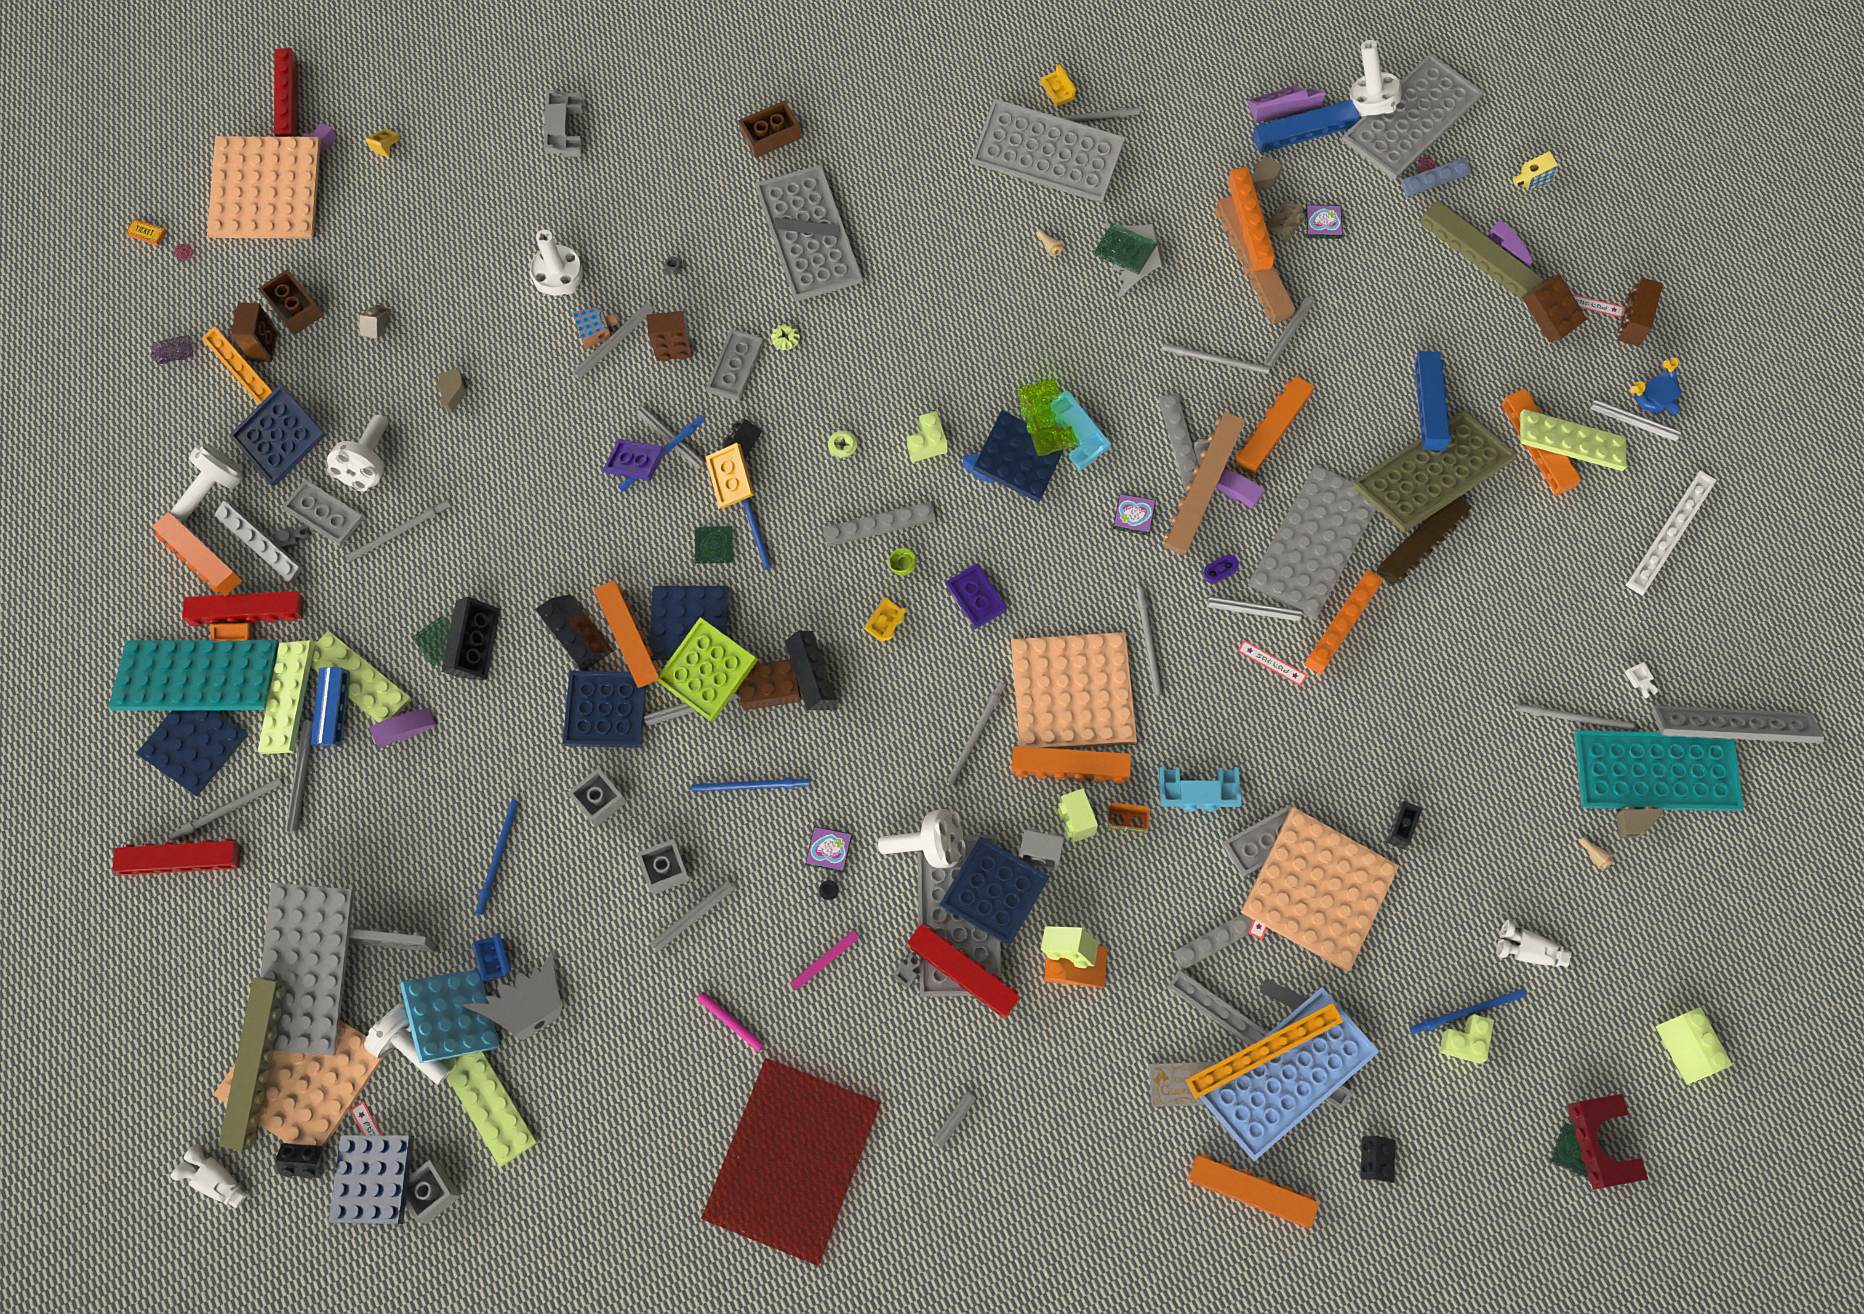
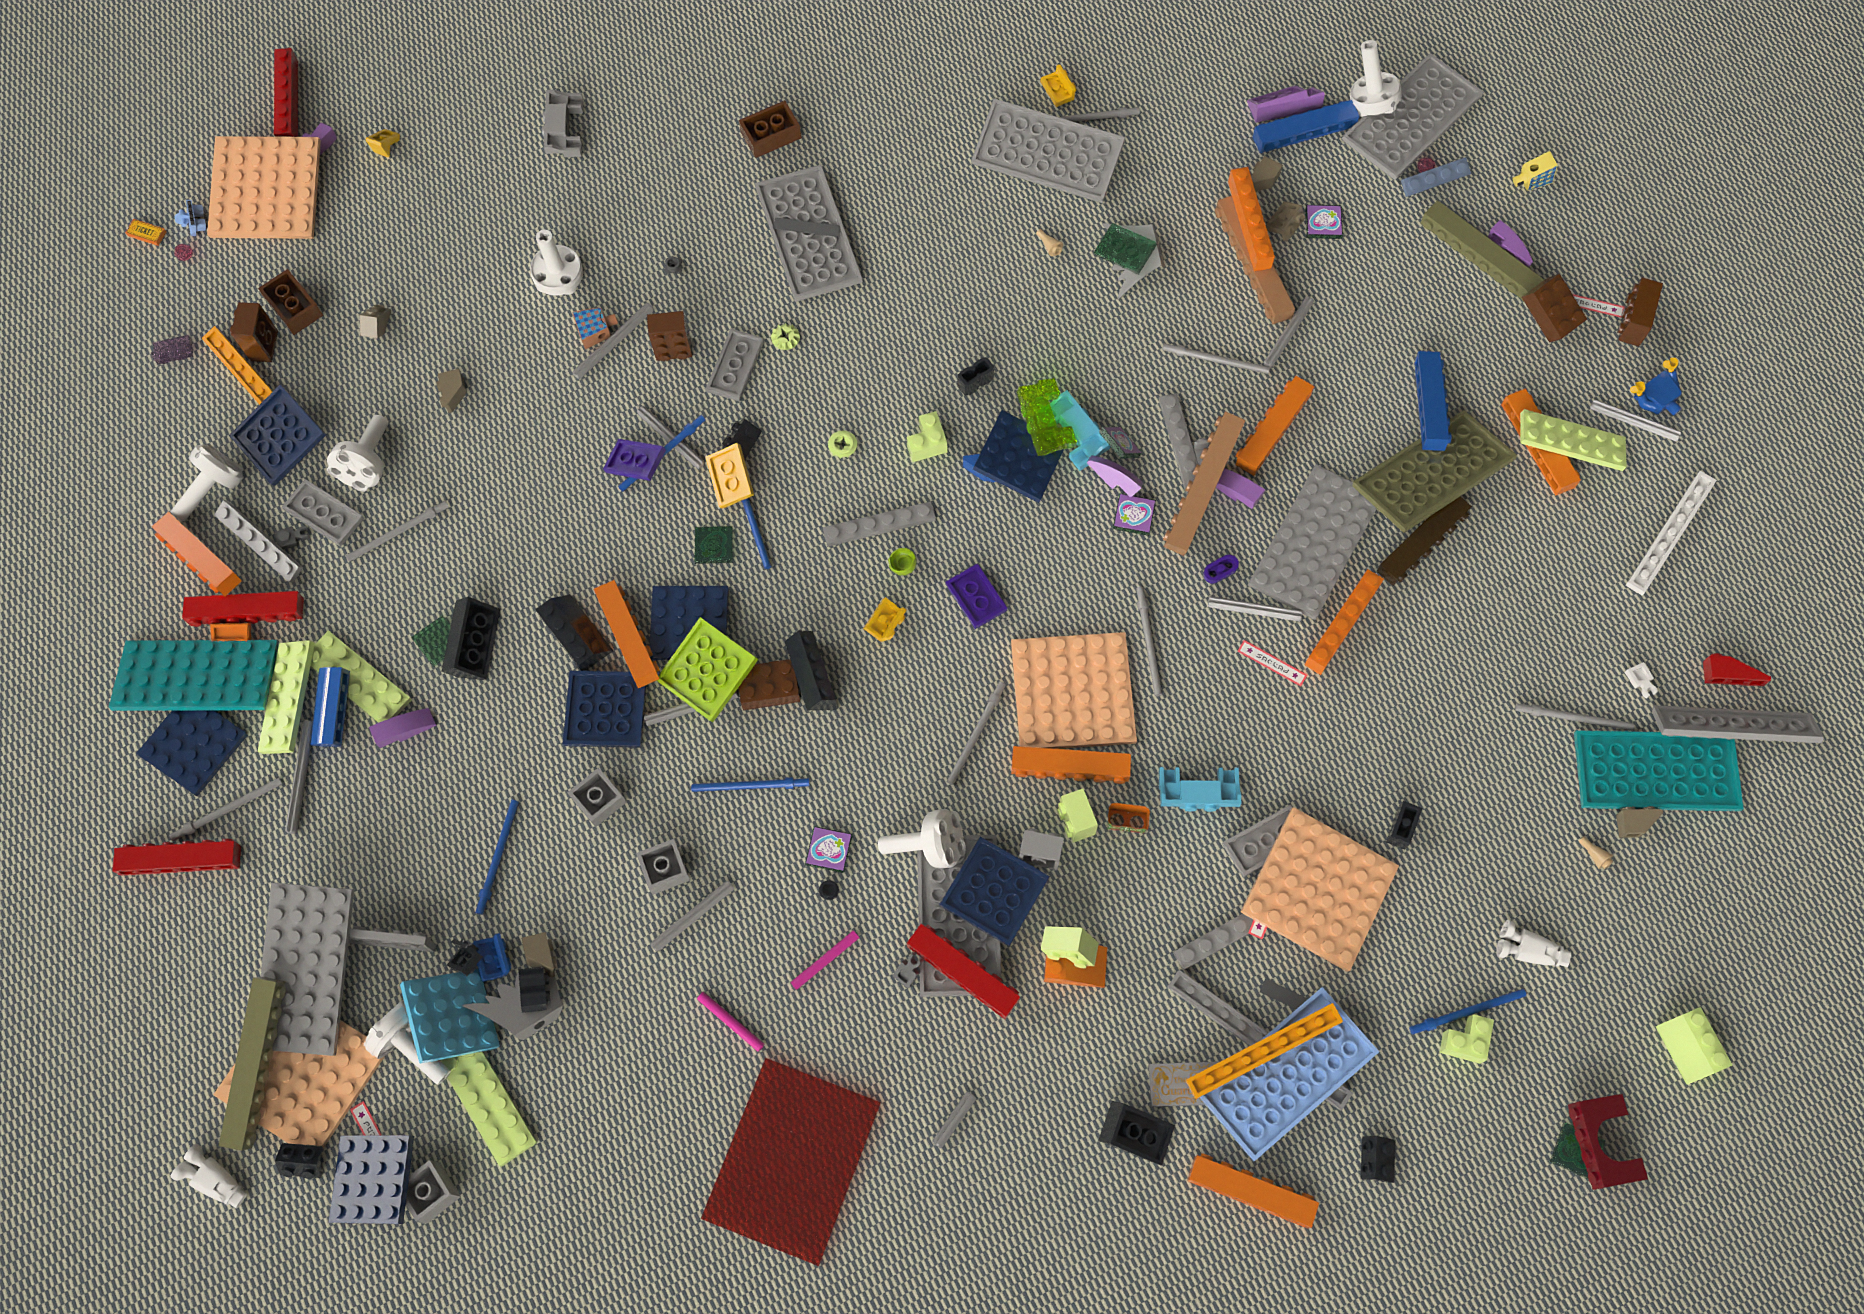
(192, 211): none -> light blue hips
(465, 959): none -> black bracket
(532, 989): none -> black brick
(537, 952): none -> dark tan slope
(978, 375): none -> black brick
(1115, 475): none -> slope
(1120, 442): none -> tile
(1136, 1132): none -> black slope
(1730, 671): none -> red slope

